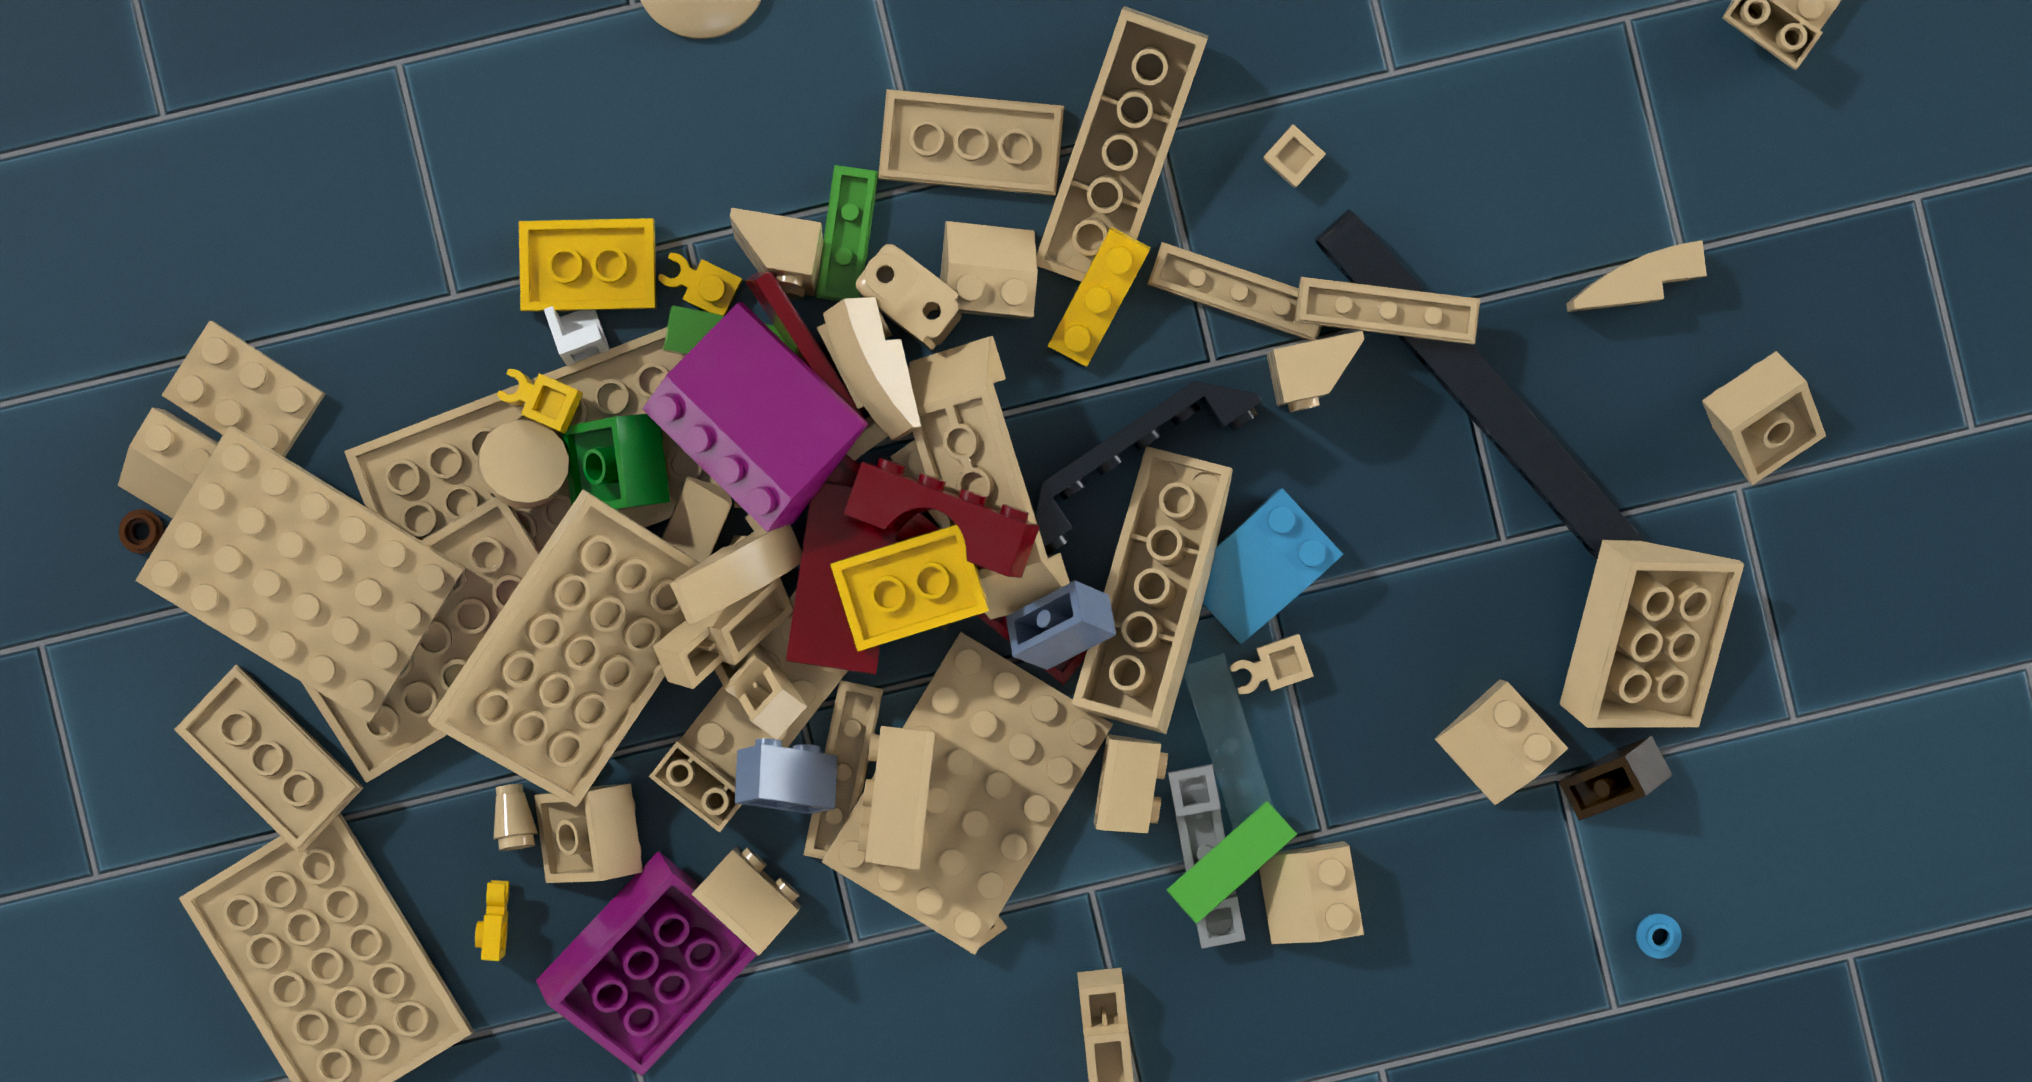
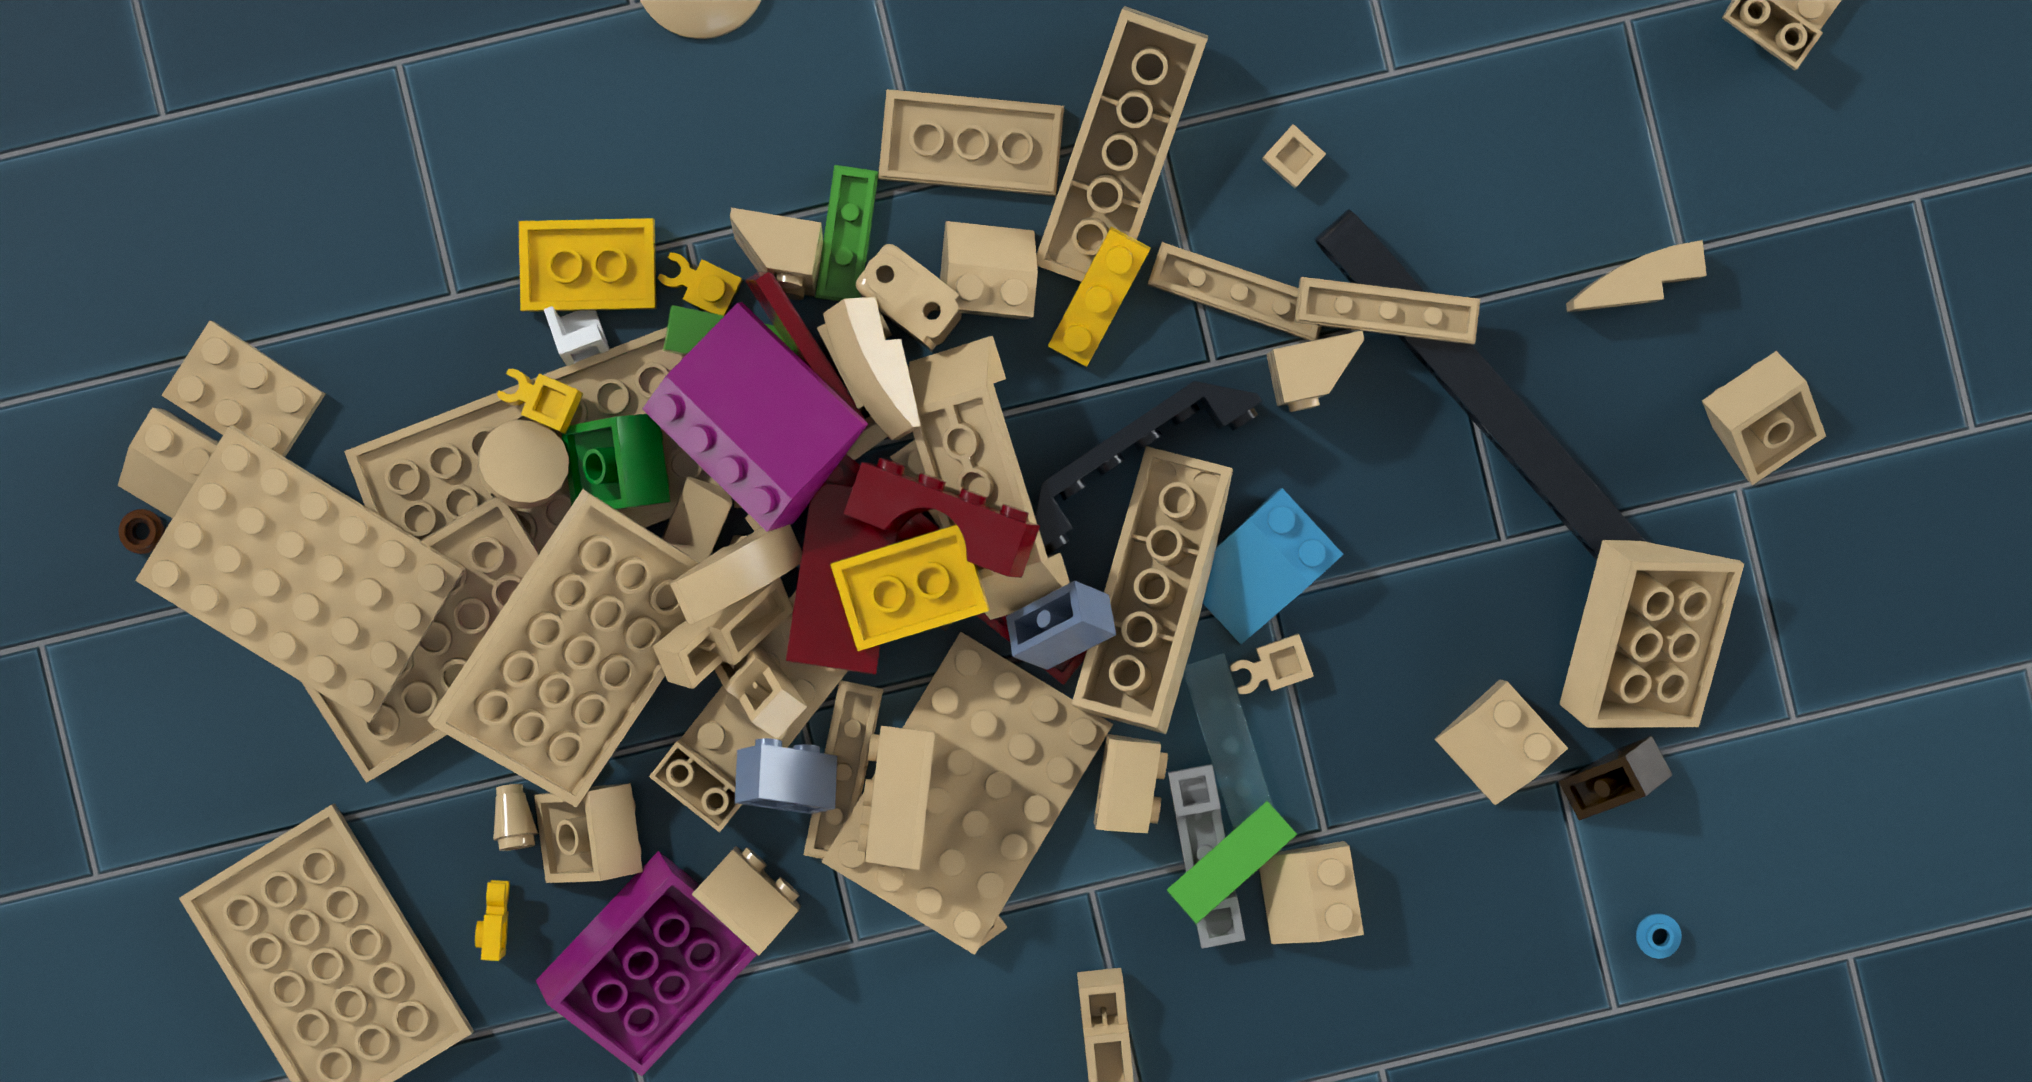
(268, 758): tan tile -> none

